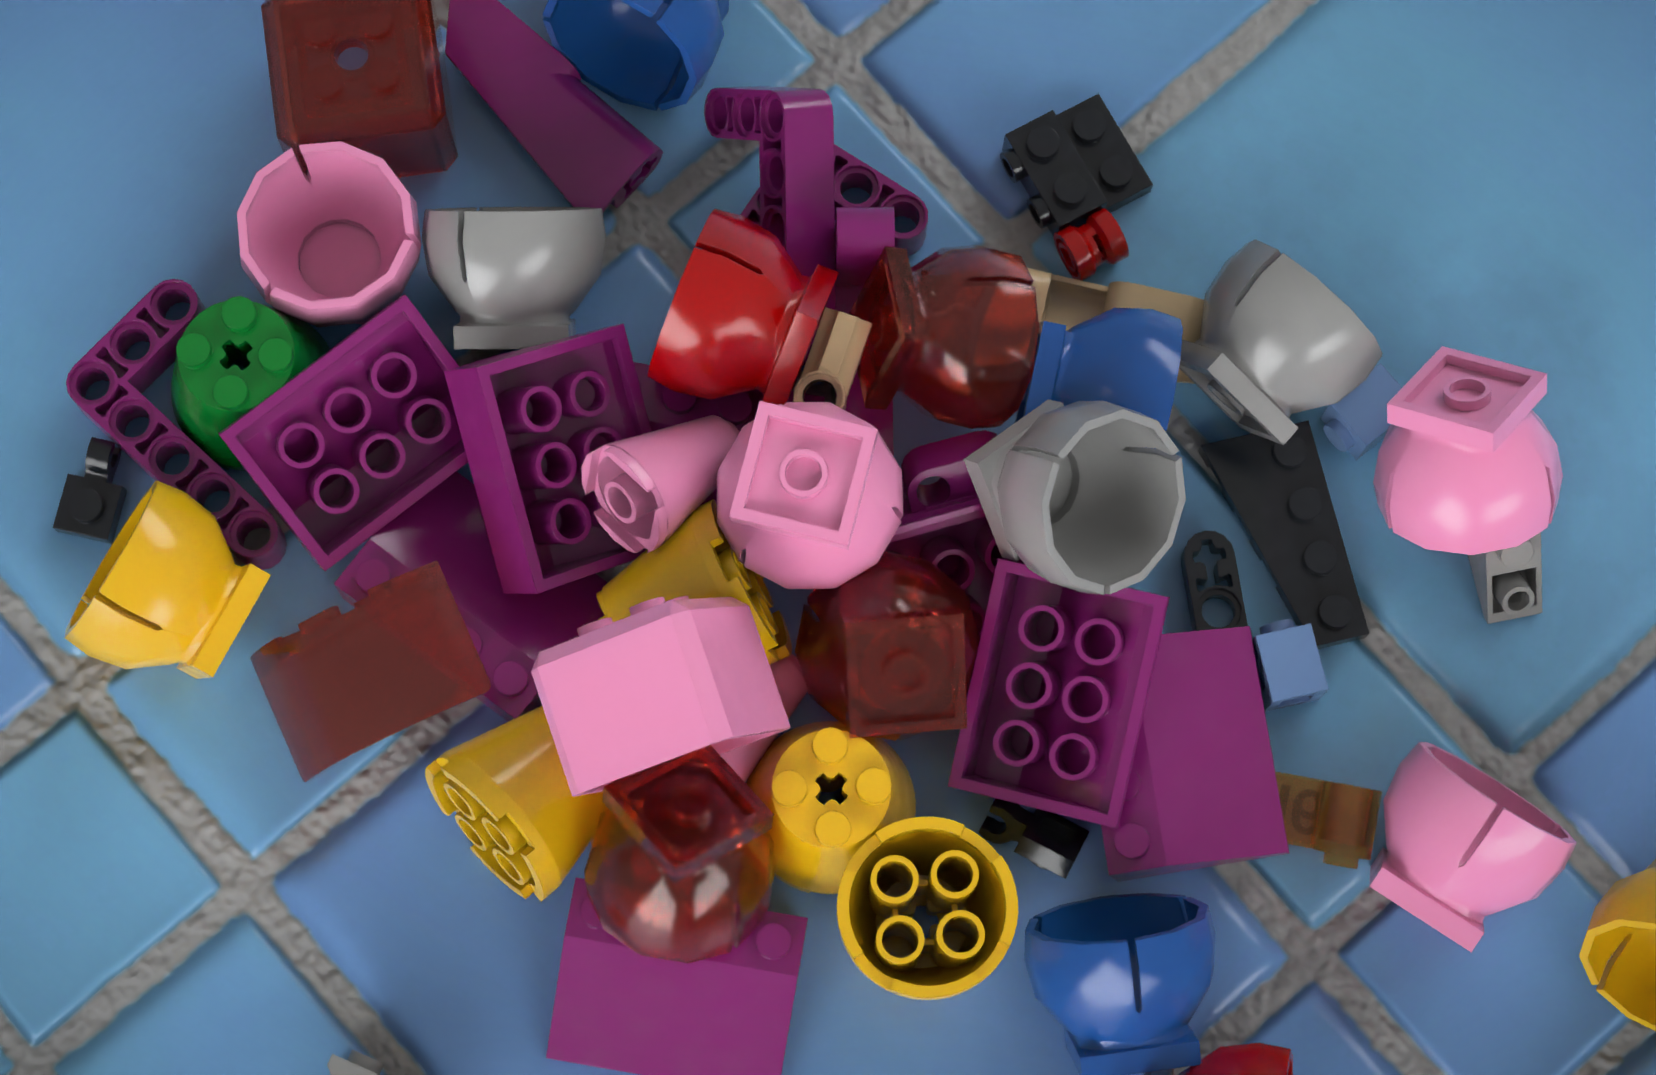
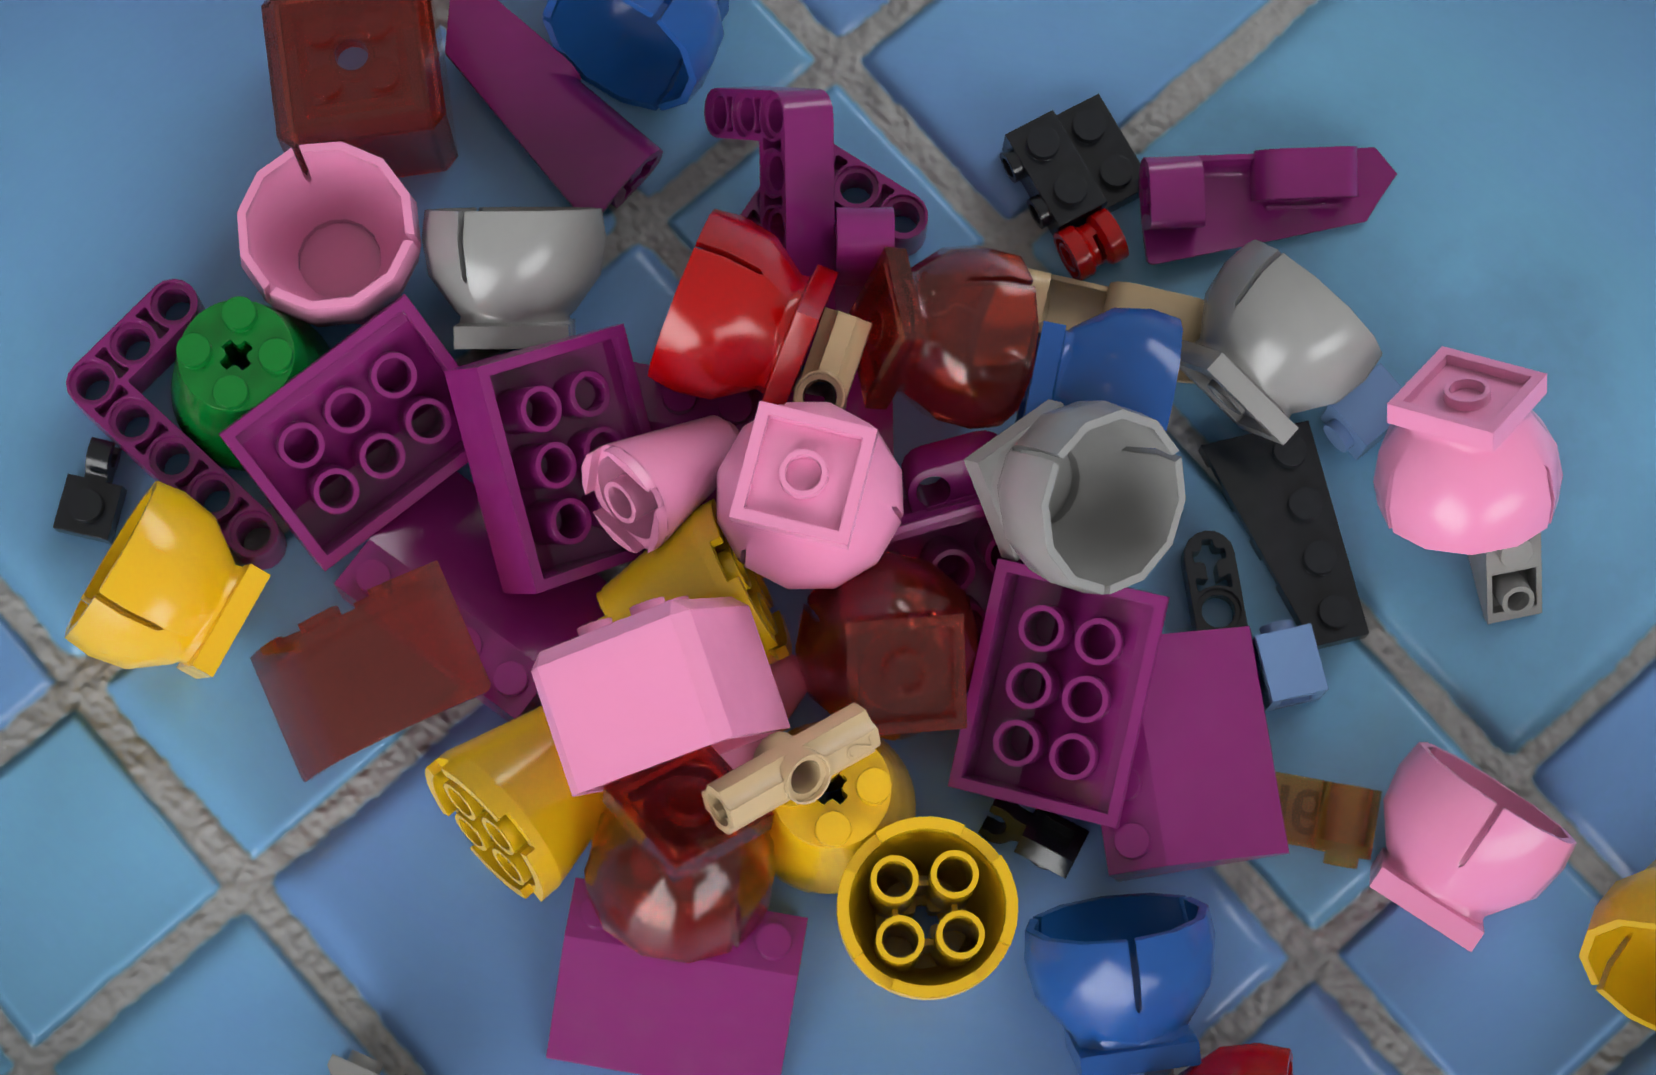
(791, 768): none -> tan piece
(1274, 194): none -> magenta panel

